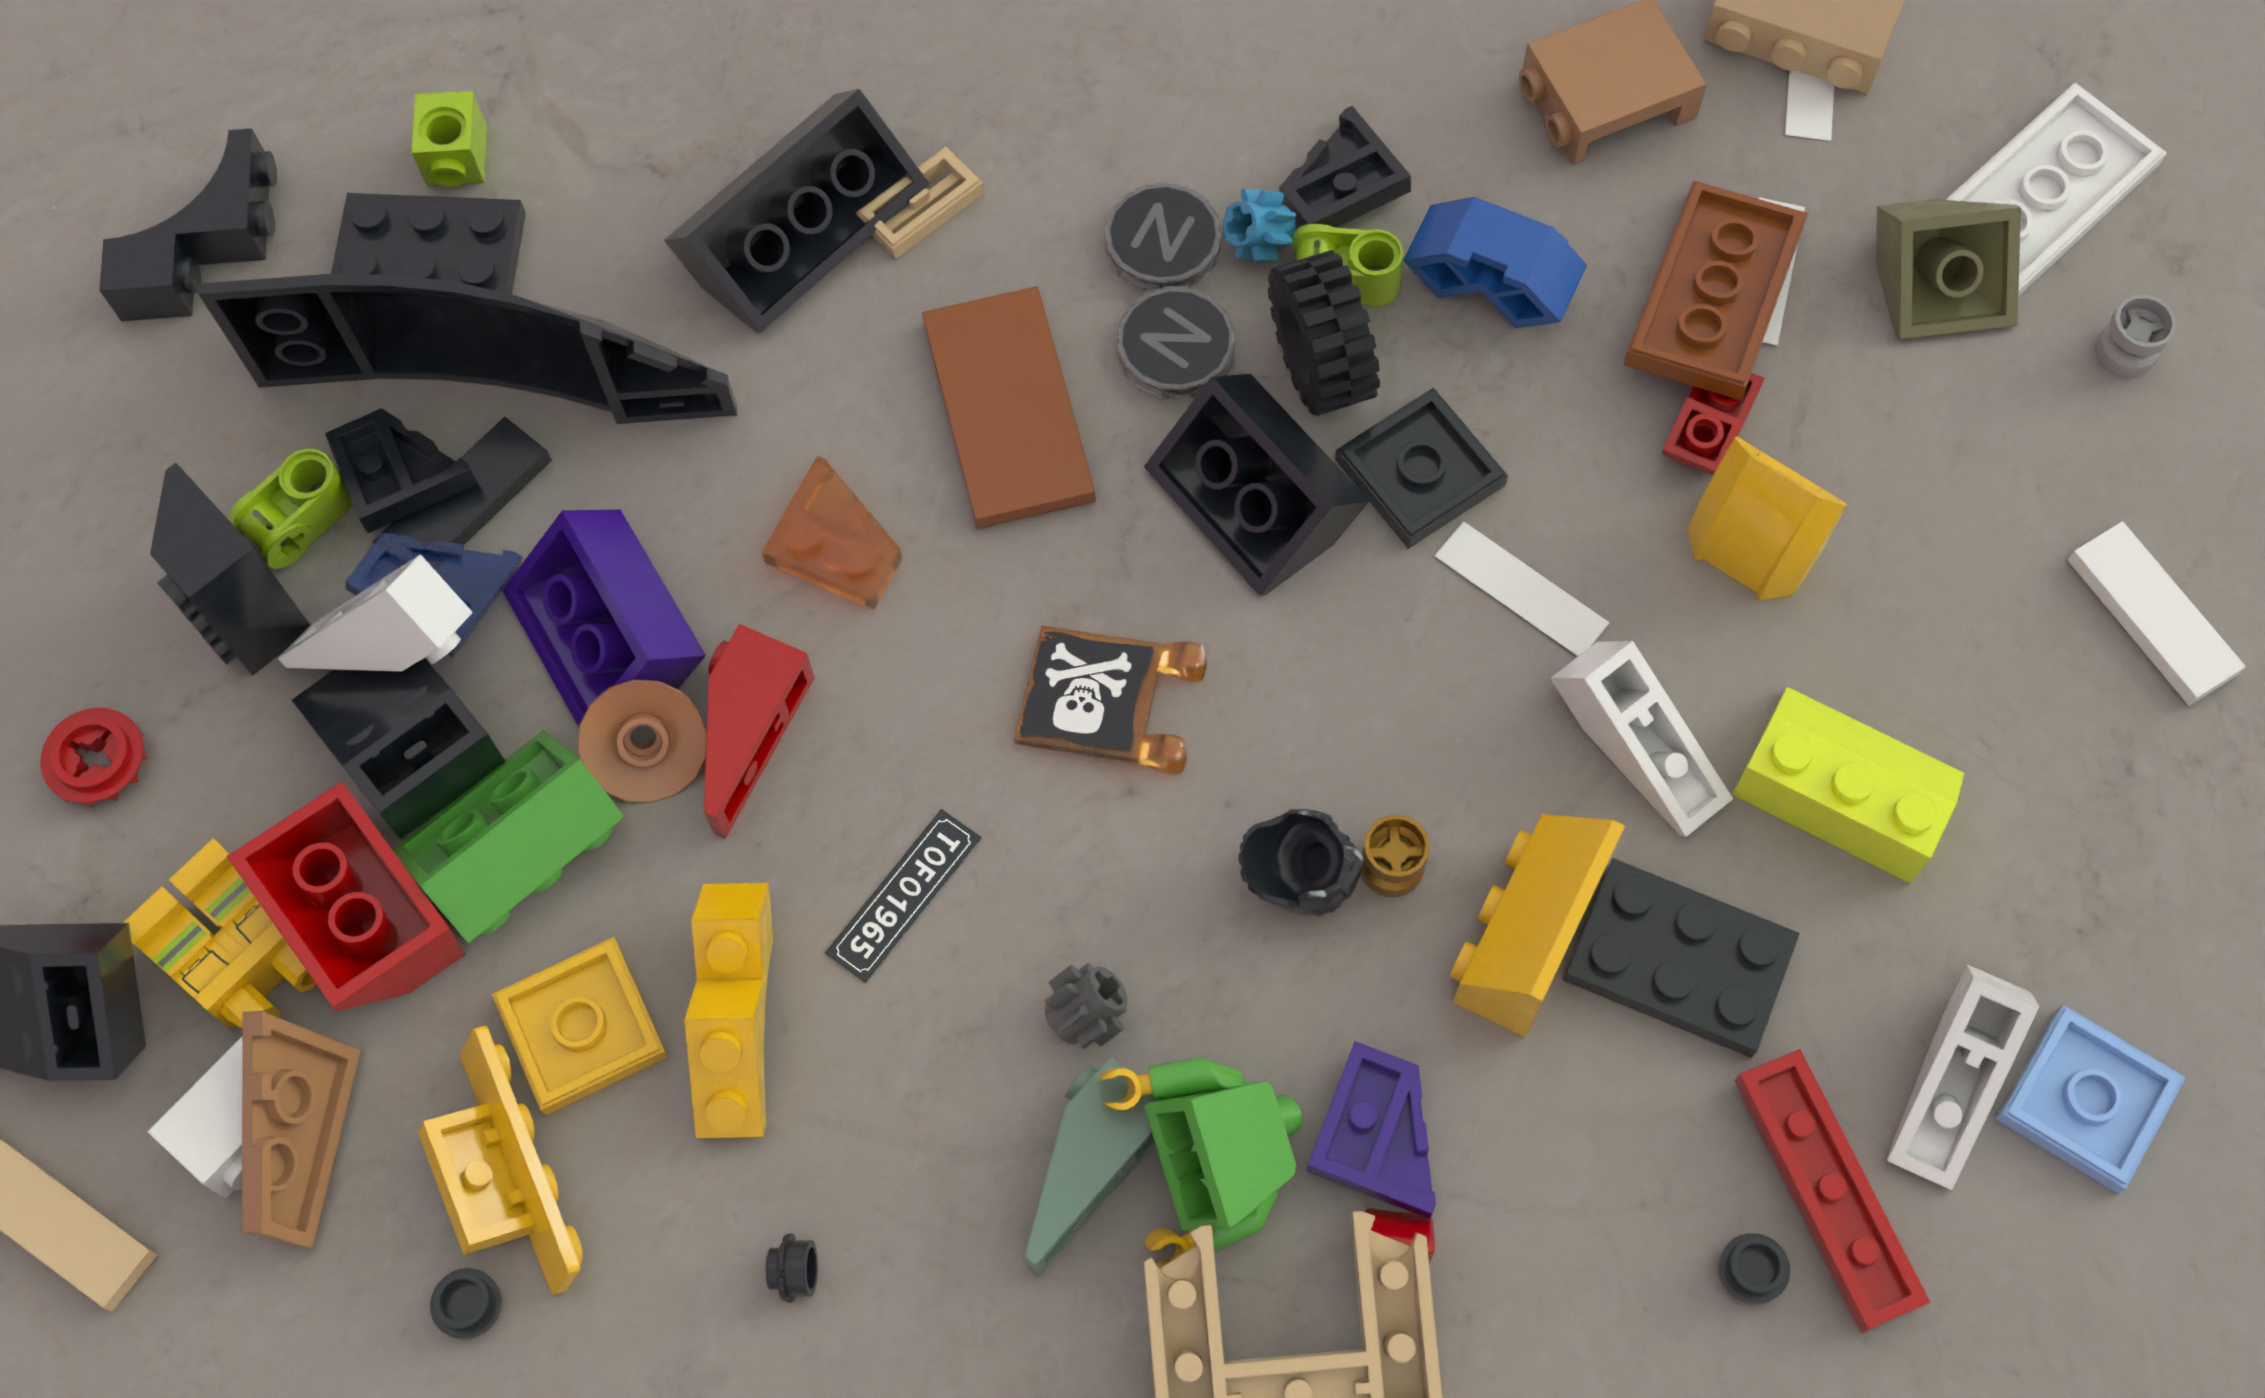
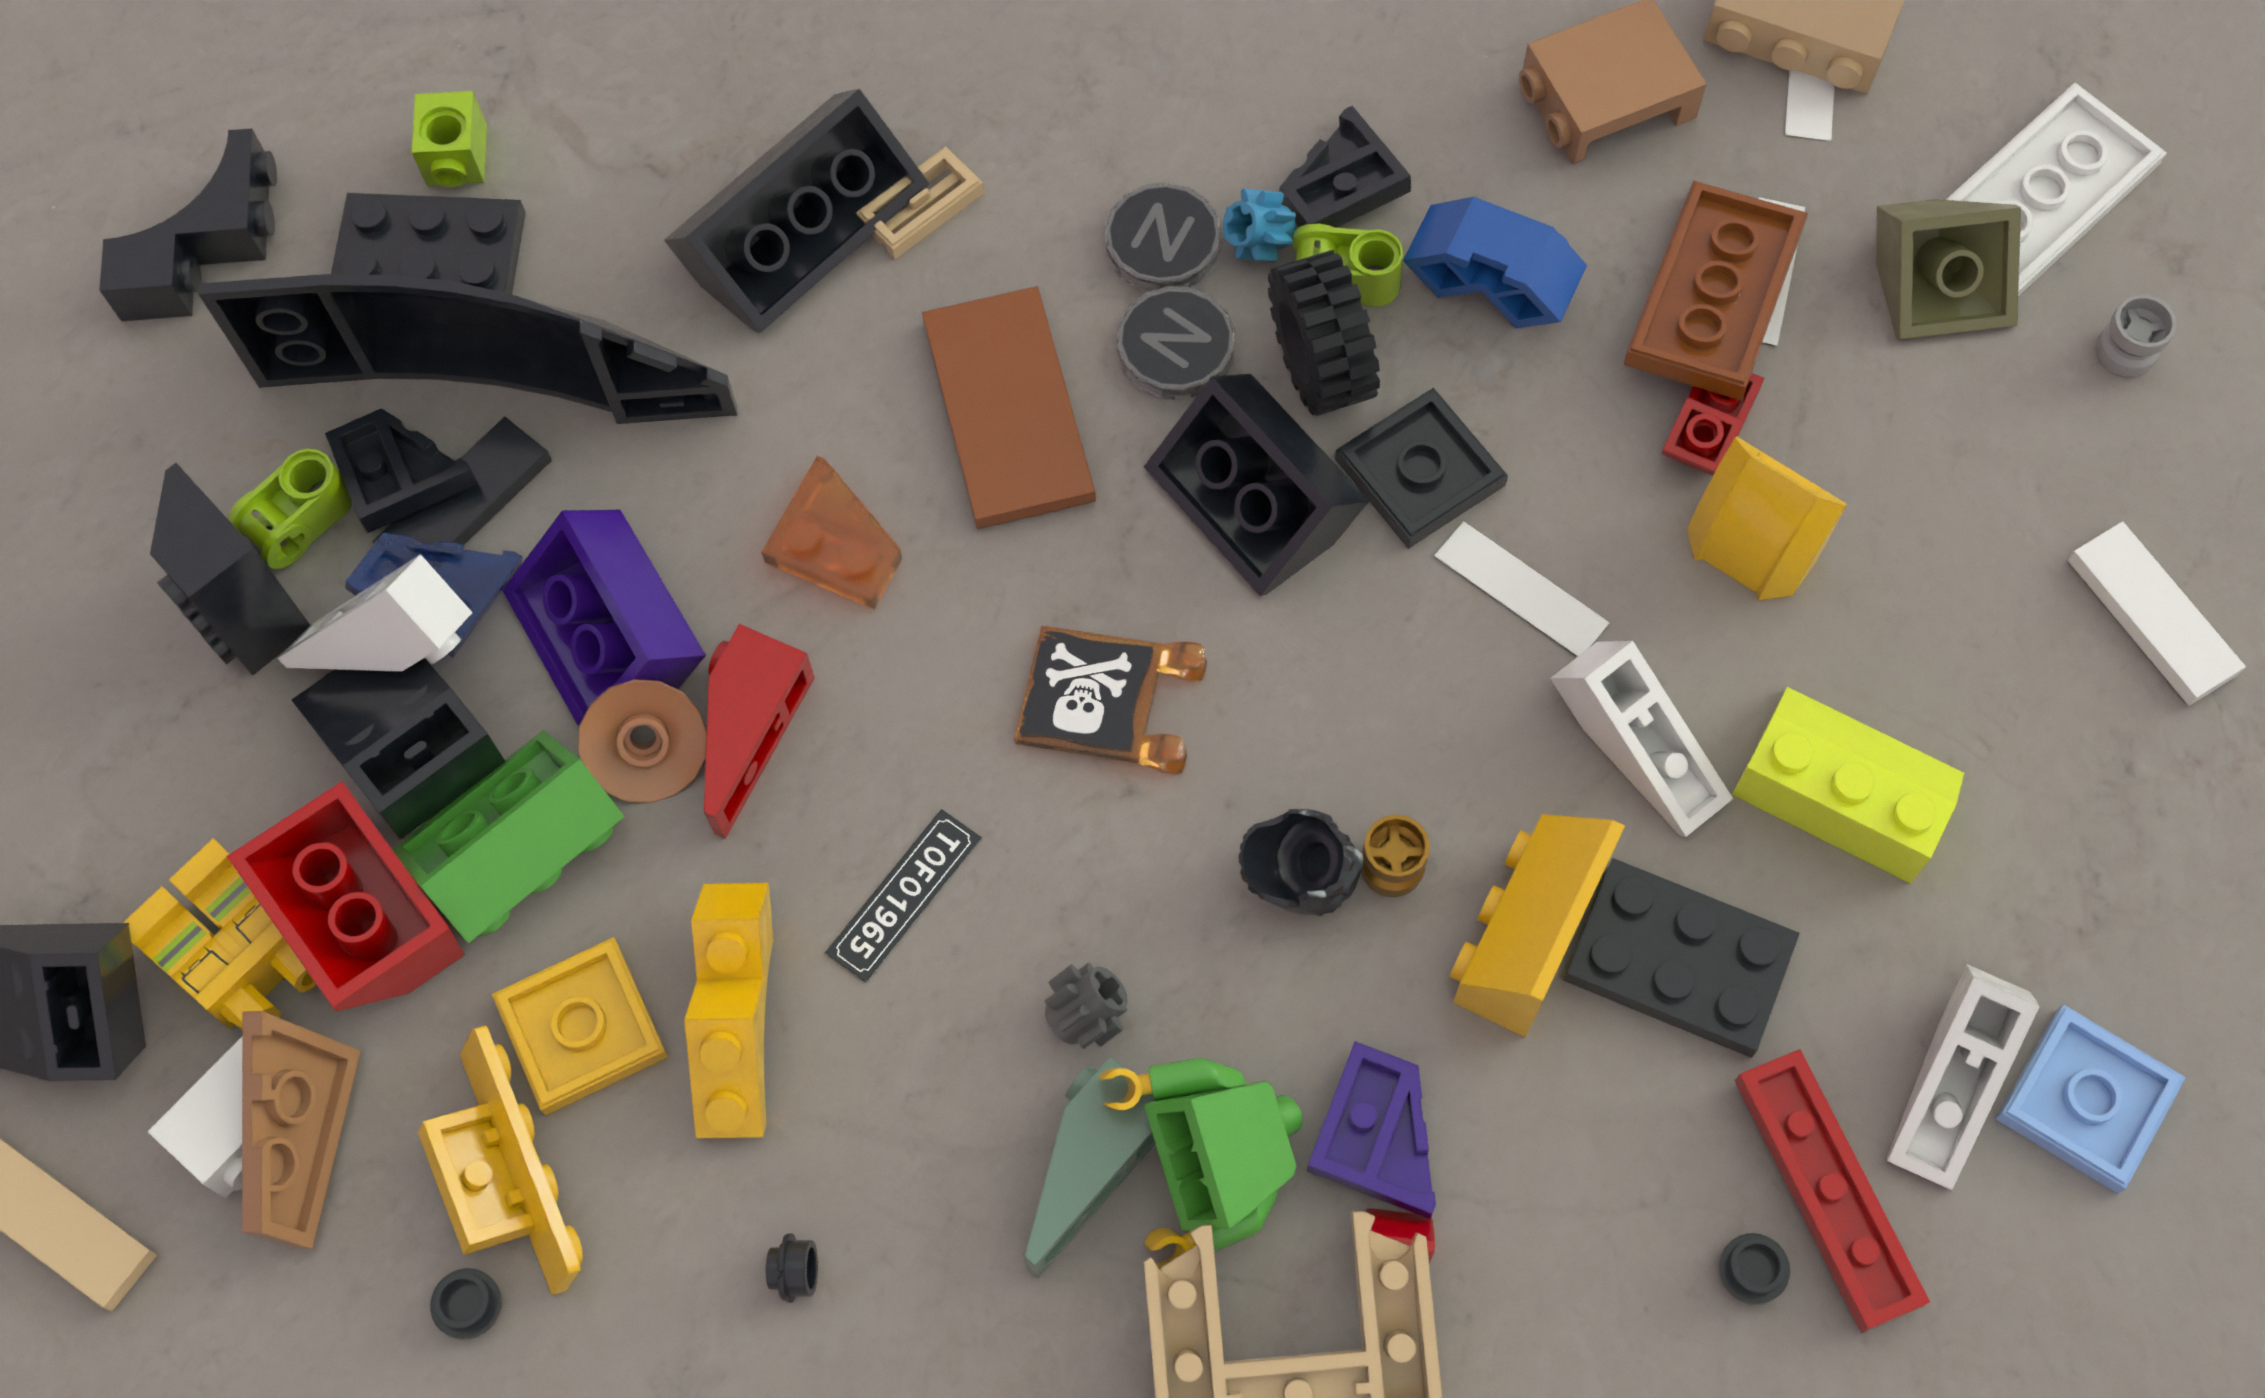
(92, 730): red gear -> none

